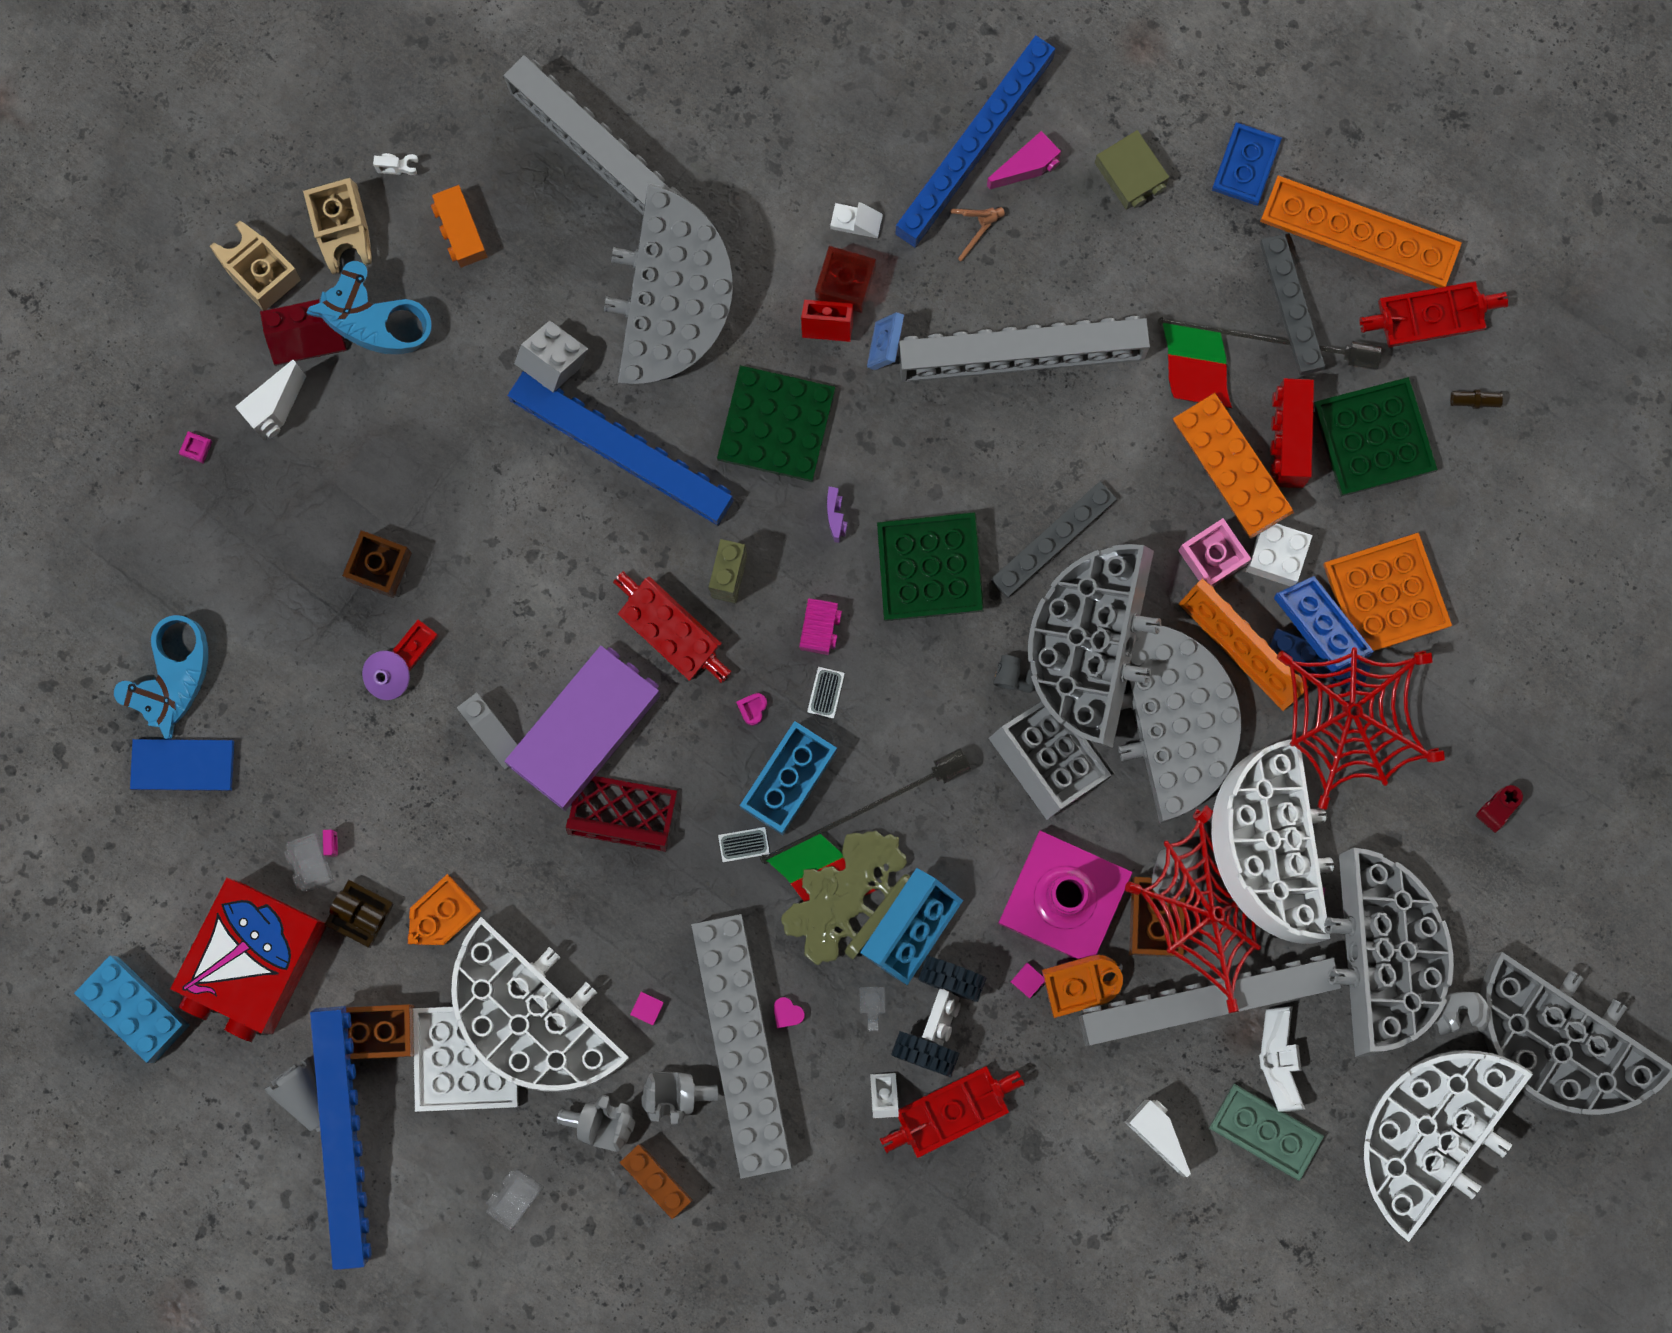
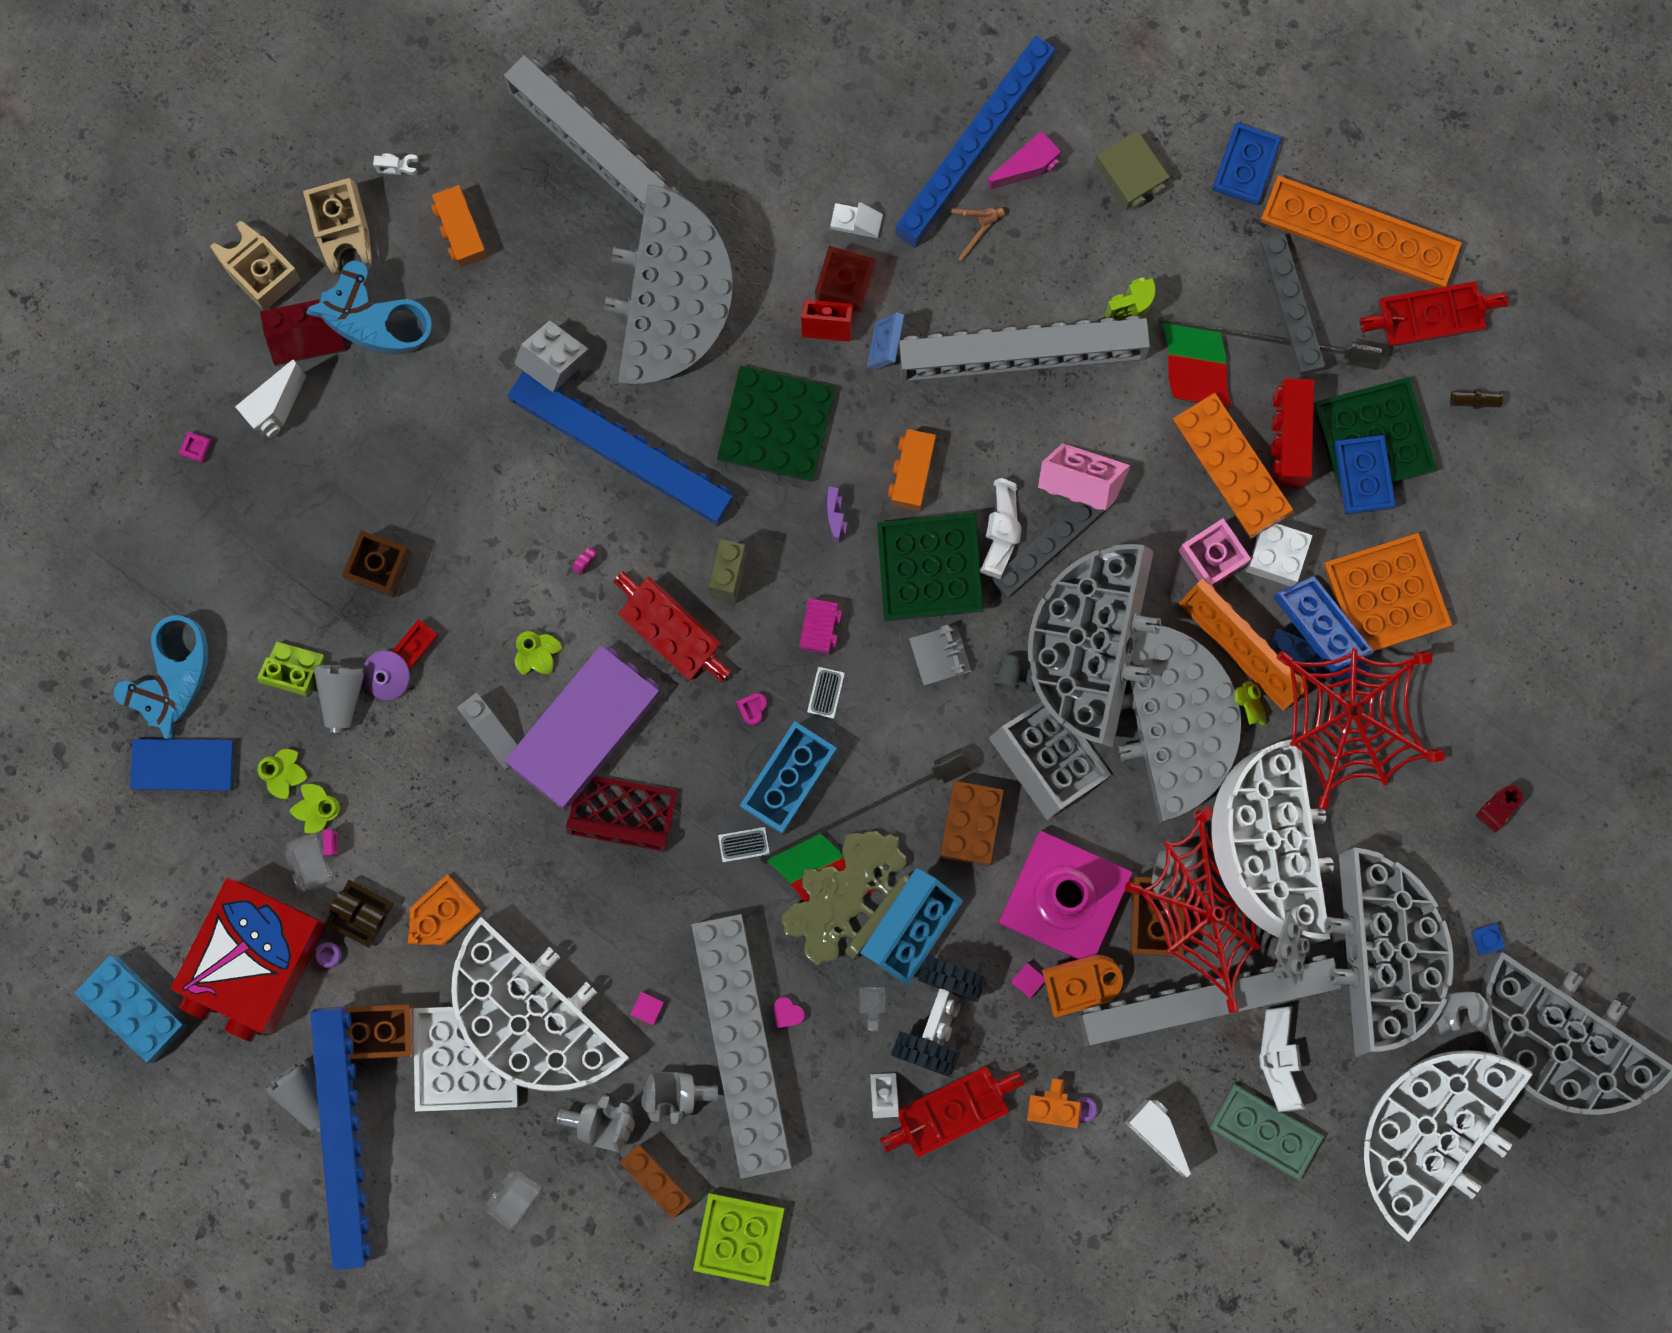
(285, 772): none -> lime plate
(290, 669): none -> lime brick
(312, 808): none -> lime plate
(328, 955): none -> medium lavender tile
(338, 694): none -> light grey cone
(538, 655): none -> lime plate
(584, 561): none -> dark pink tile
(738, 1239): none -> lime plate
(911, 469): none -> orange brick
(940, 654): none -> light grey hinge
(971, 823): none -> dark orange brick
(1002, 529): none -> white plate
(1055, 1107): none -> orange hinge
(1082, 476): none -> bright pink slope
(1088, 1110): none -> medium lavender tile
(1134, 303): none -> lime brick
(1249, 697): none -> lime plate
(1290, 951): none -> light grey hinge
(1364, 475): none -> blue tile
(1487, 939): none -> blue plate

